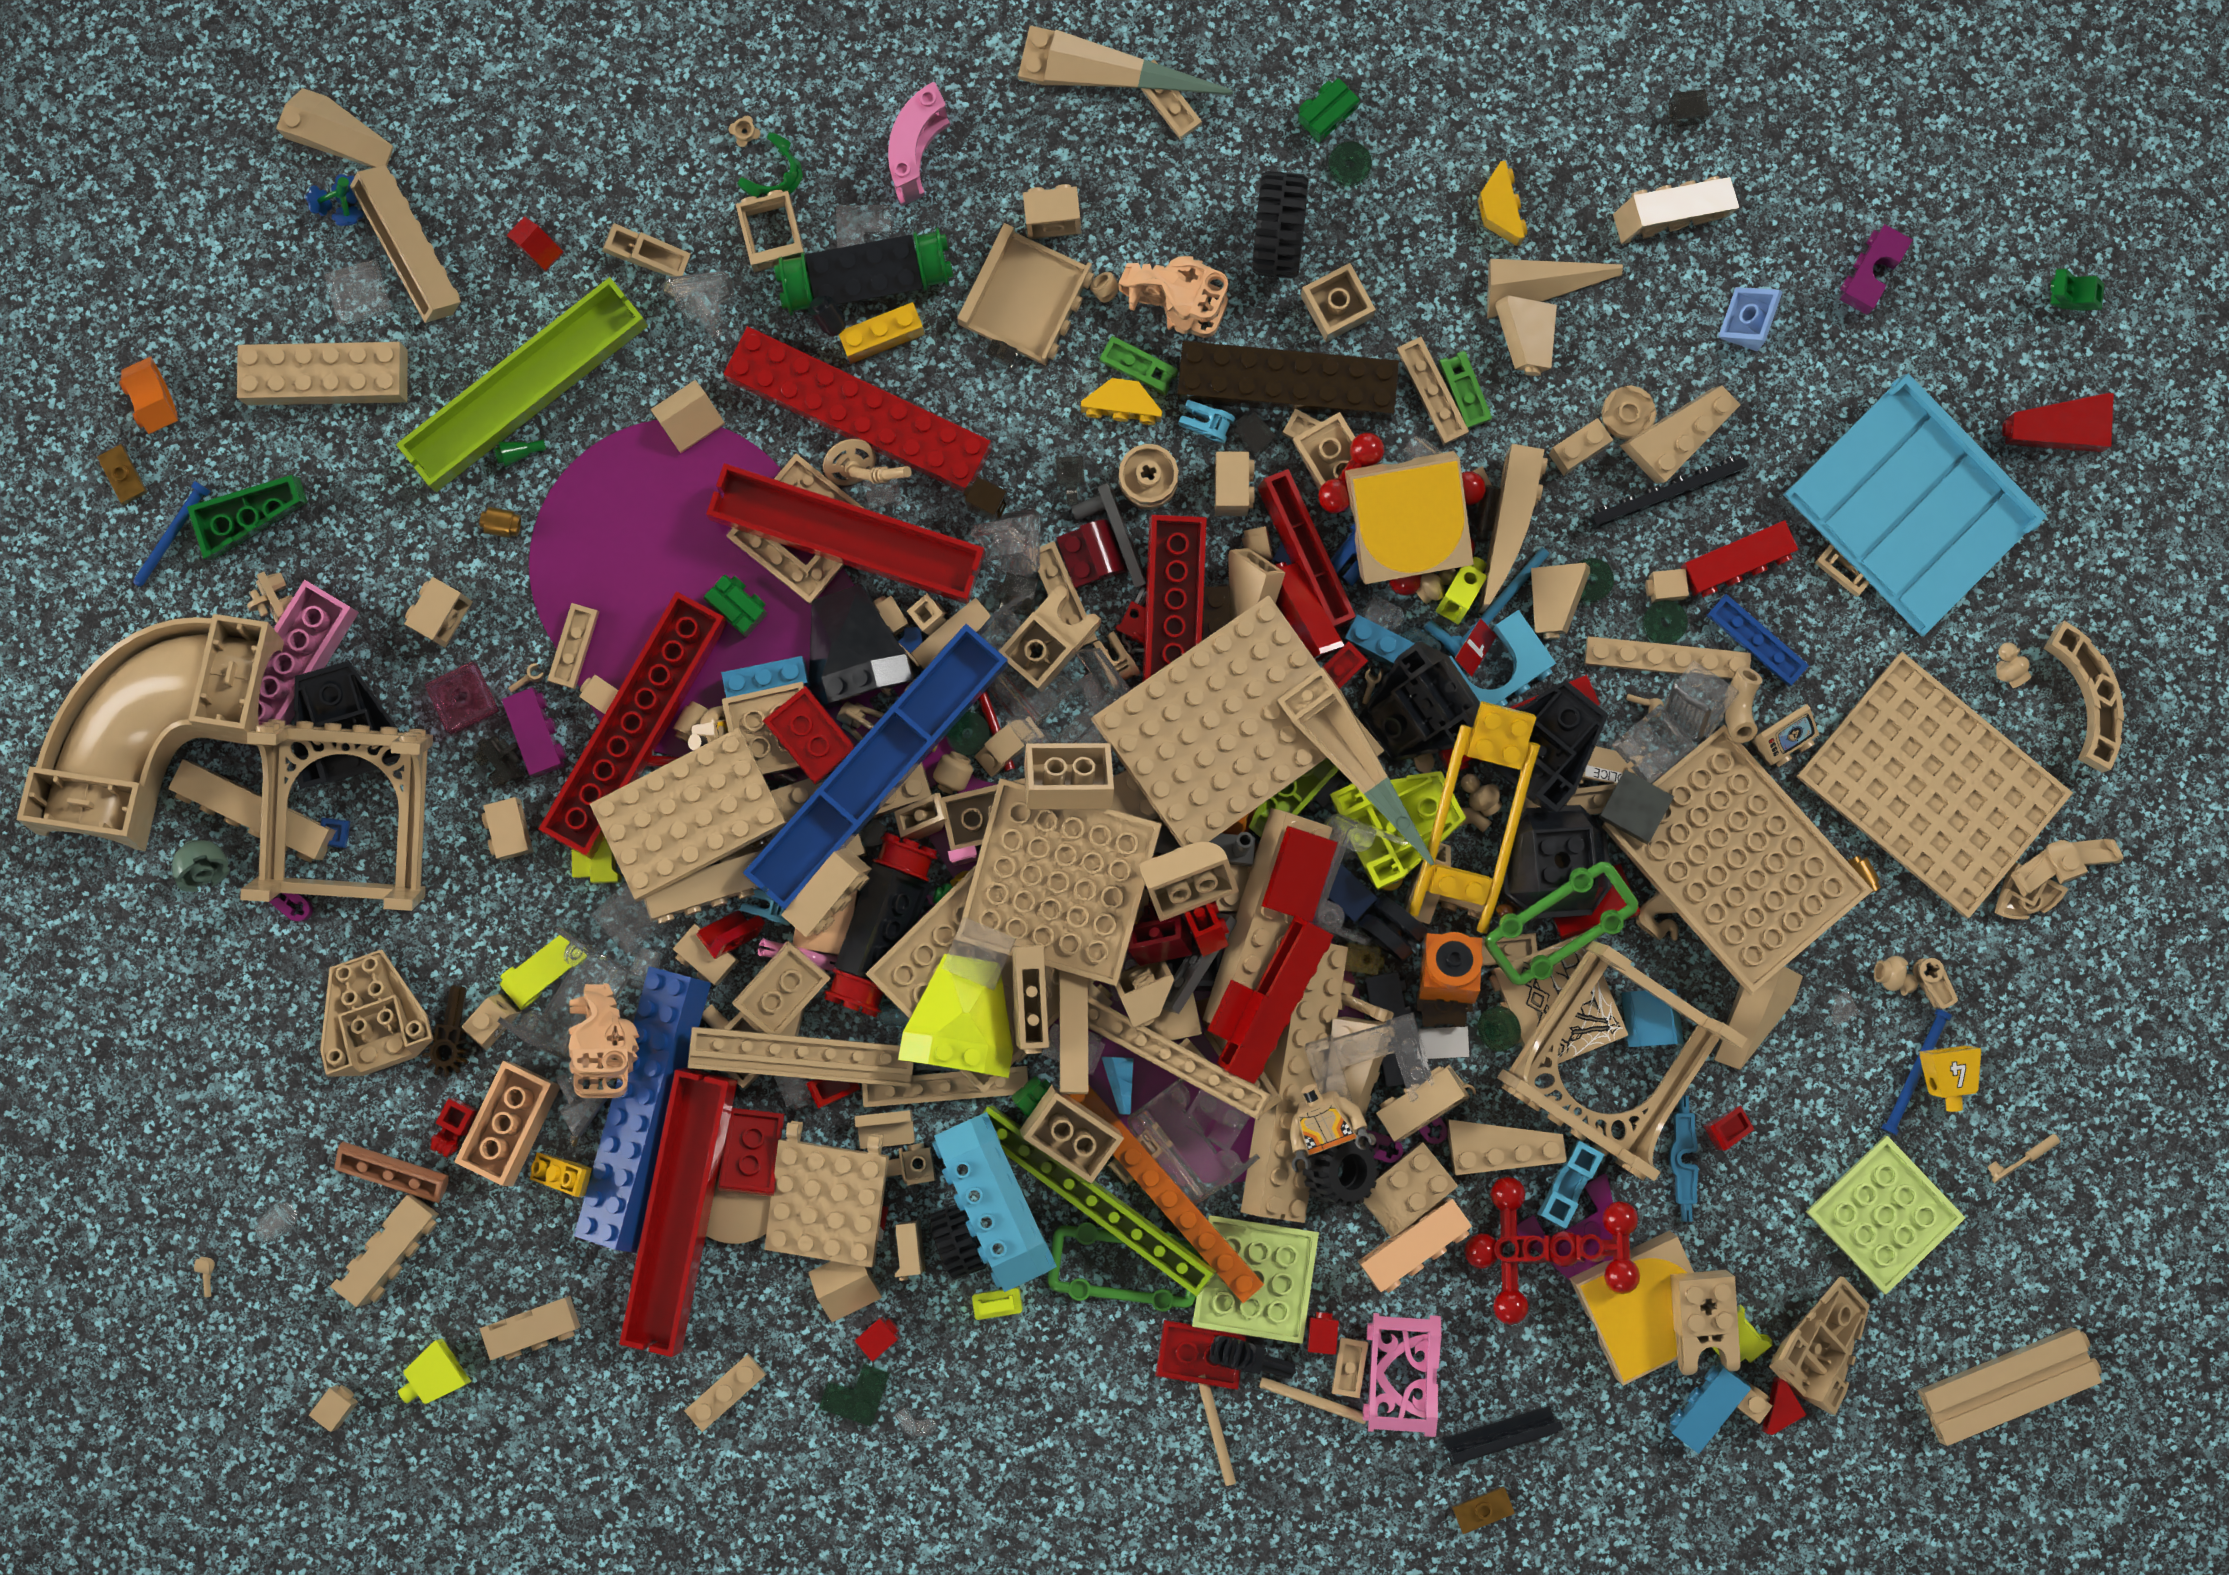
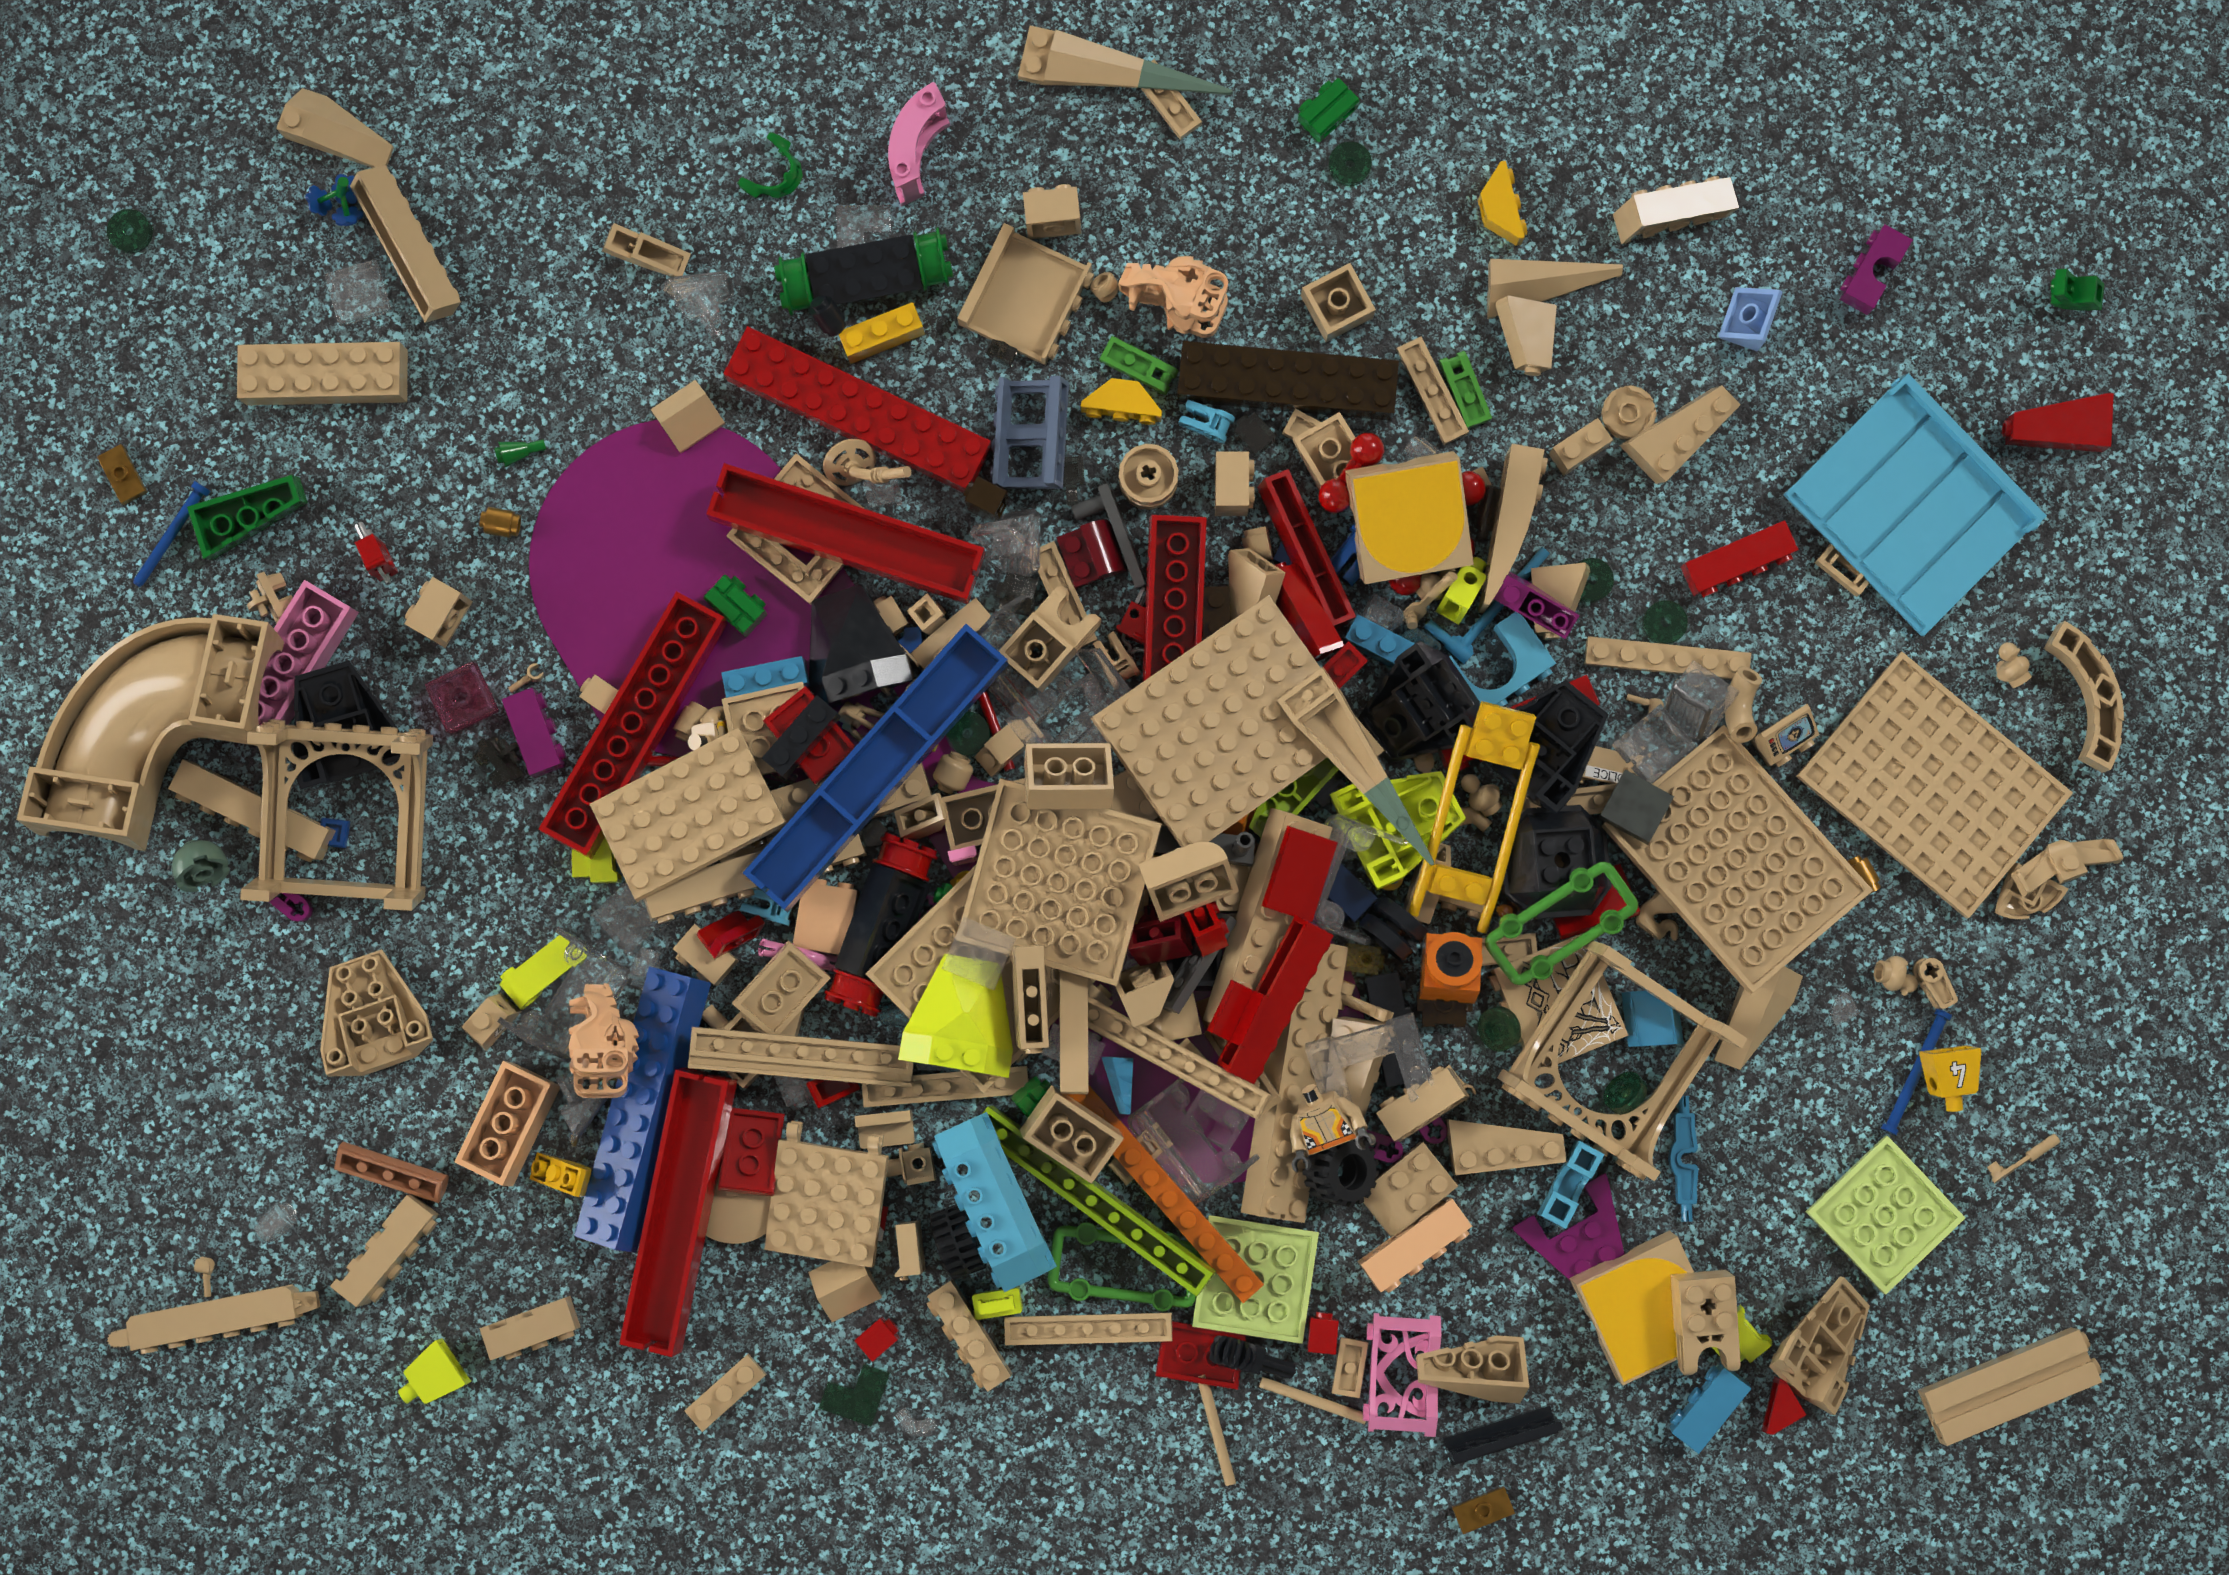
(121, 222): none -> clear green piece
(149, 395): orange brick -> none
(214, 1317): none -> tan hinge
(334, 1407): tan brick -> none
(374, 555): none -> red piece
(449, 1035): dark brown gear -> none
(455, 1121): red brick -> none
(507, 829): tan brick -> none
(522, 385): lime piece -> none
(535, 243): red slope -> none
(573, 646): tan plate -> none
(741, 124): tan plate -> none
(753, 205): tan window -> none
(801, 737): none -> black brick
(827, 892): tan brick -> none
(970, 1336): none -> tan brick
(1048, 435): none -> sand blue window
(1088, 1329): none -> tan plate
(1280, 224): black tyre -> none
(1372, 680): tan hand -> none
(1417, 610): none -> tan piece
(1445, 1042): white sticker -> none
(1475, 647): red sticker -> none
(1482, 1369): none -> tan wedge
(1483, 1251): red piece -> none
(1536, 605): none -> magenta slope
(1625, 1093): none -> clear green piece
(1667, 585): tan brick -> none
(1678, 487): black plate -> none
(1688, 108): clear smoke brick -> none
(1728, 1128): red slope -> none
(1755, 1404): tan brick -> none
(1757, 640): blue plate -> none

